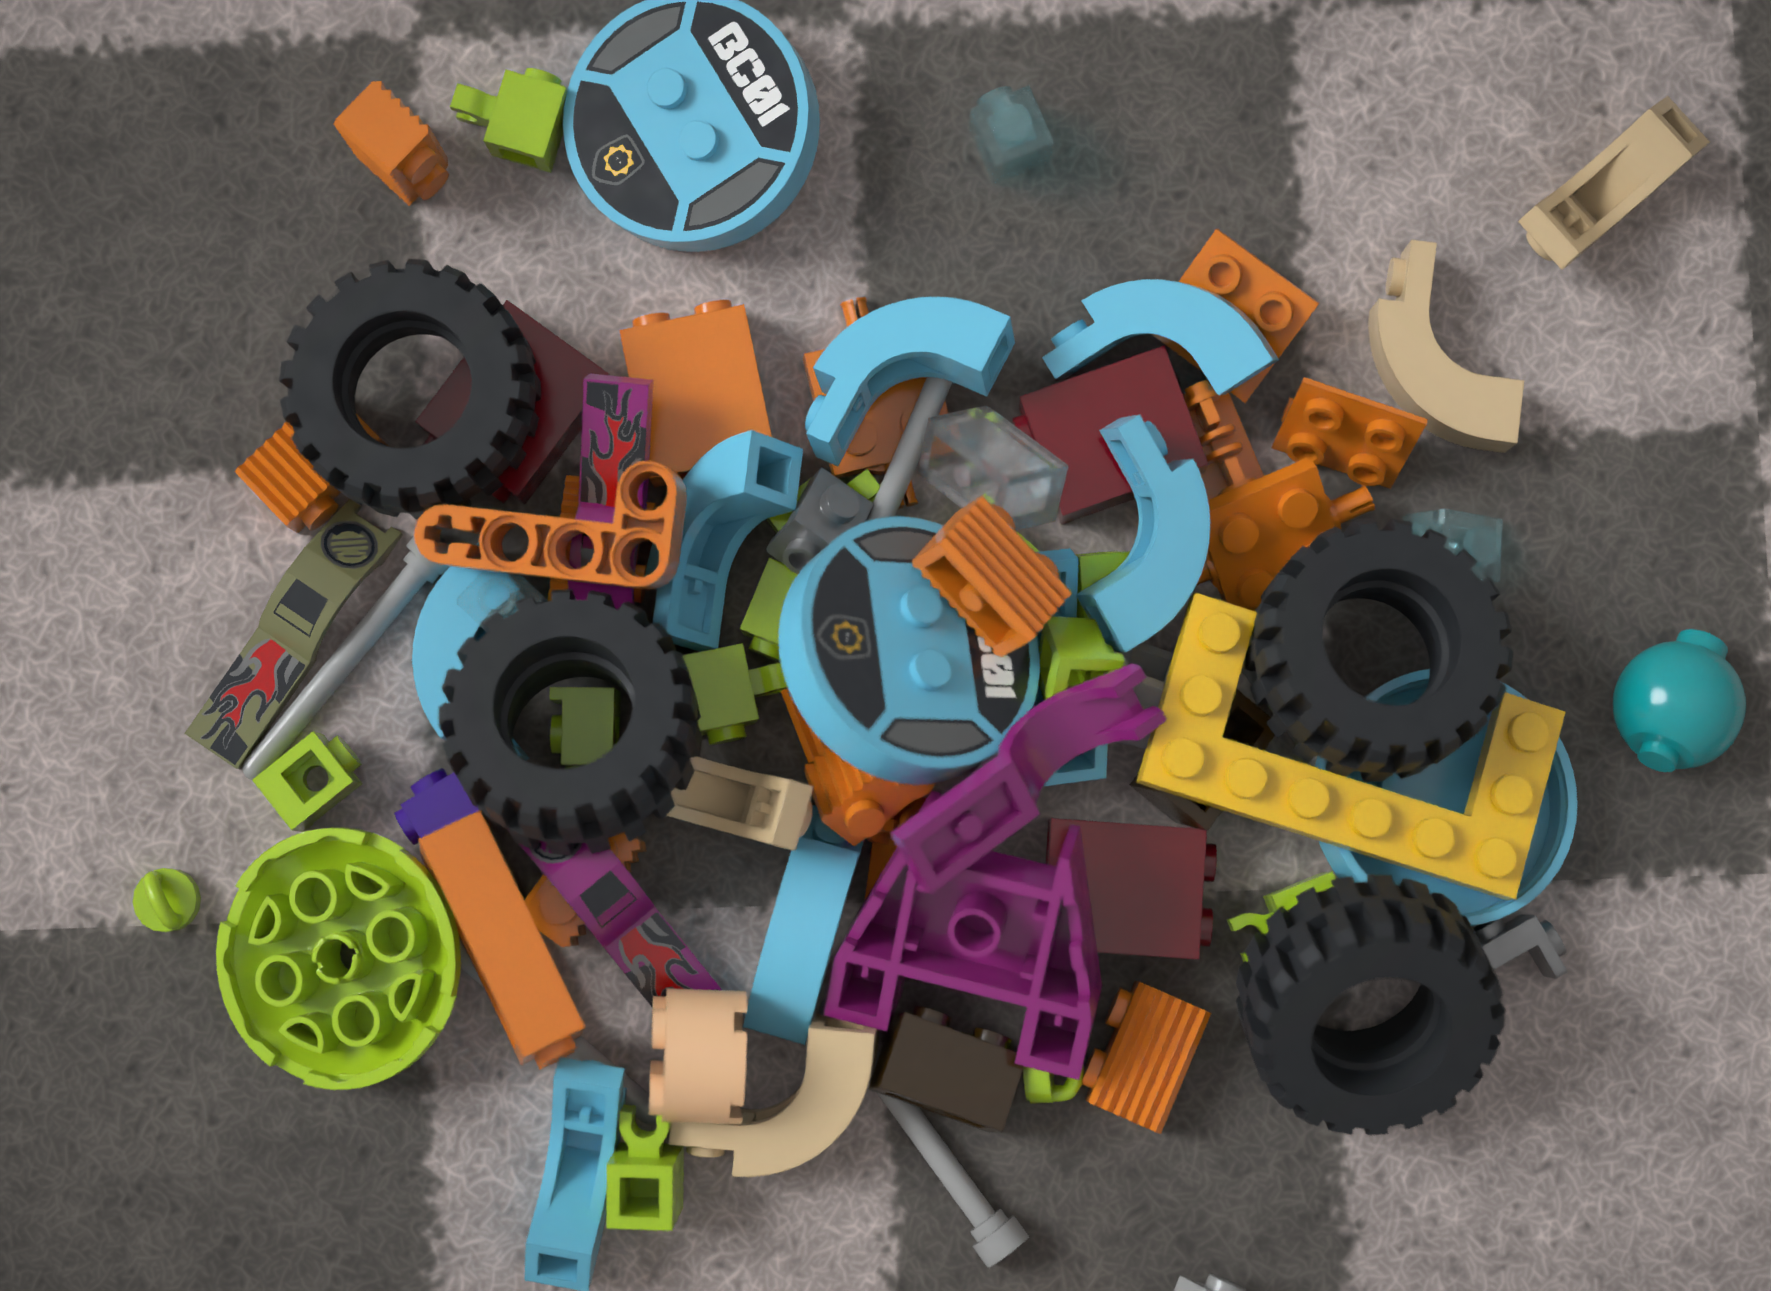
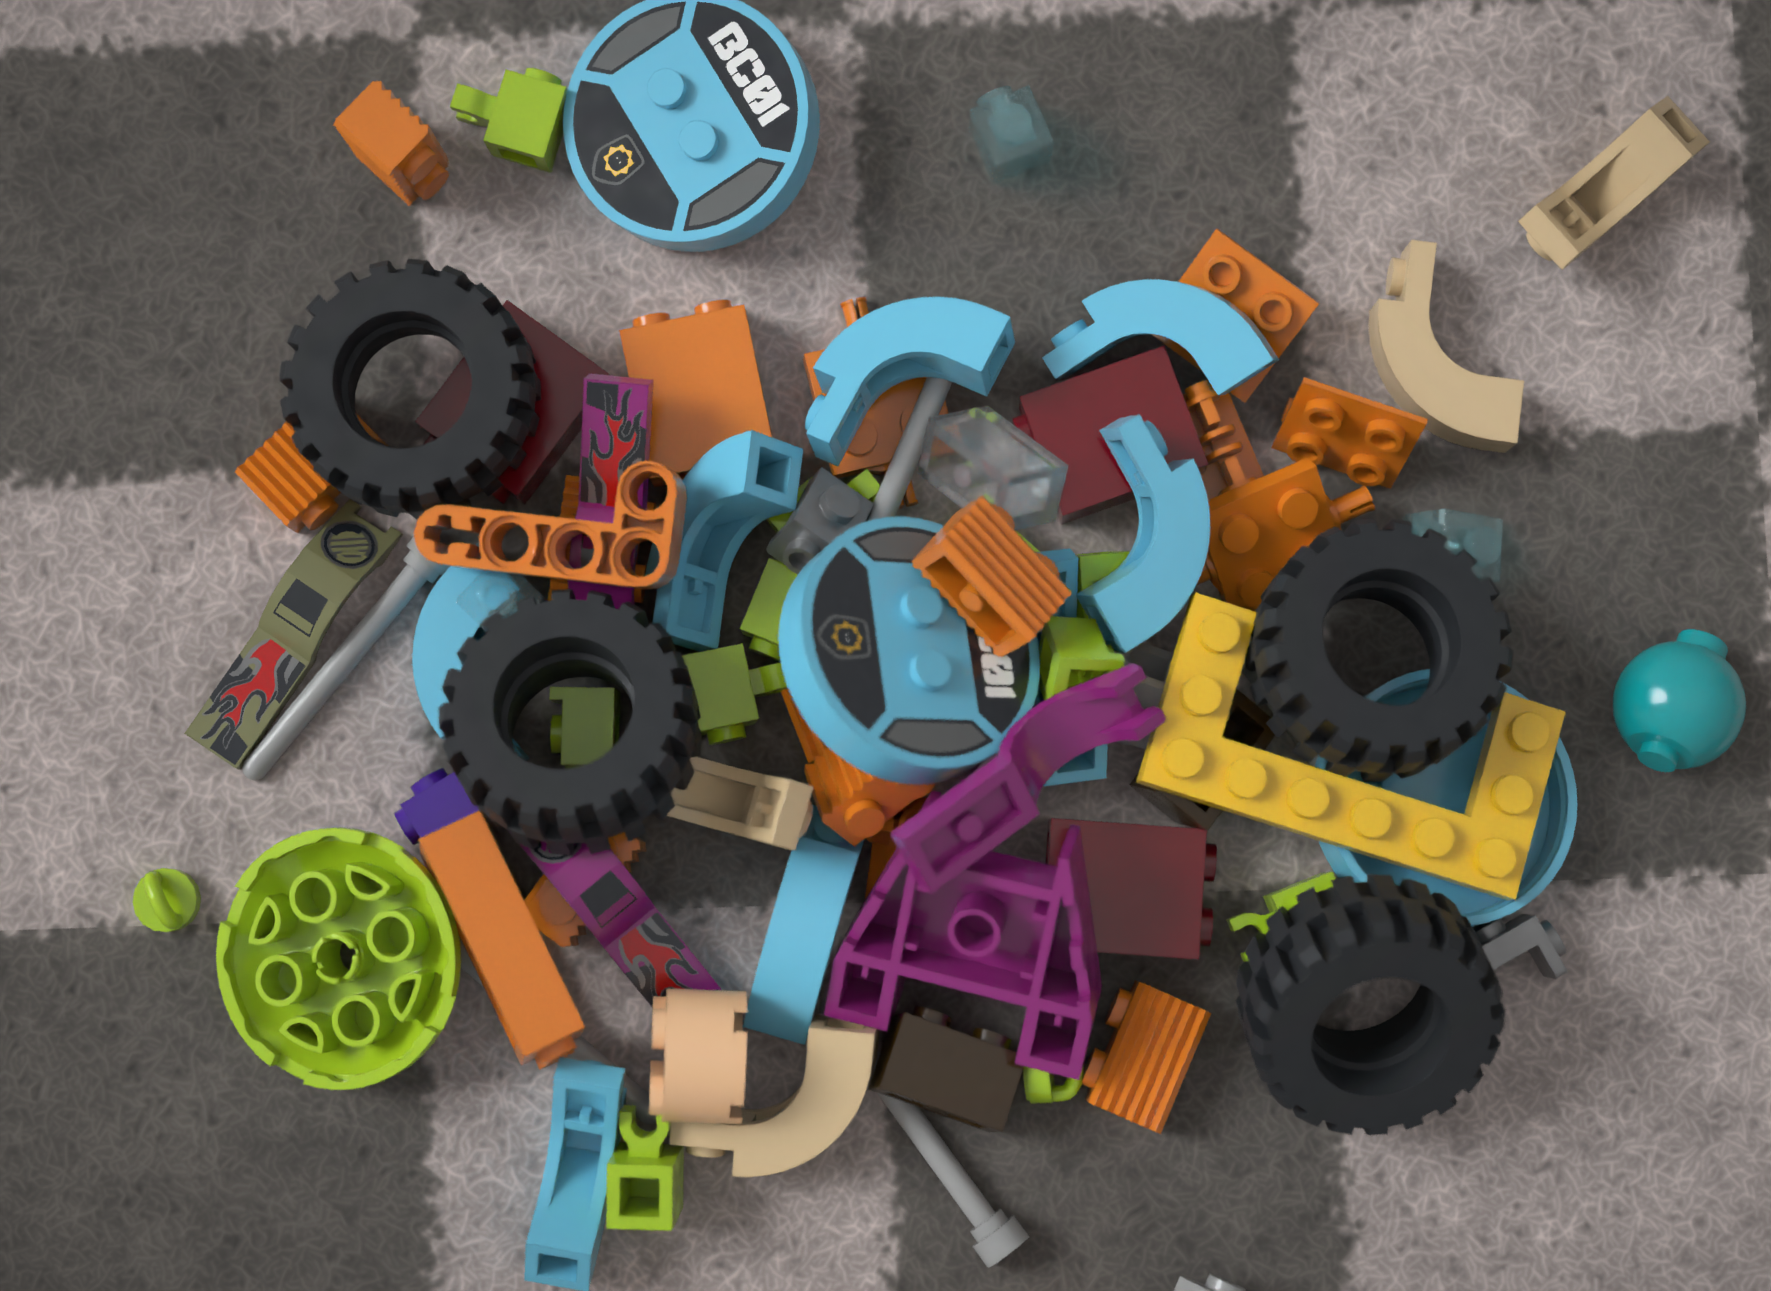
(286, 779): lime brick -> none

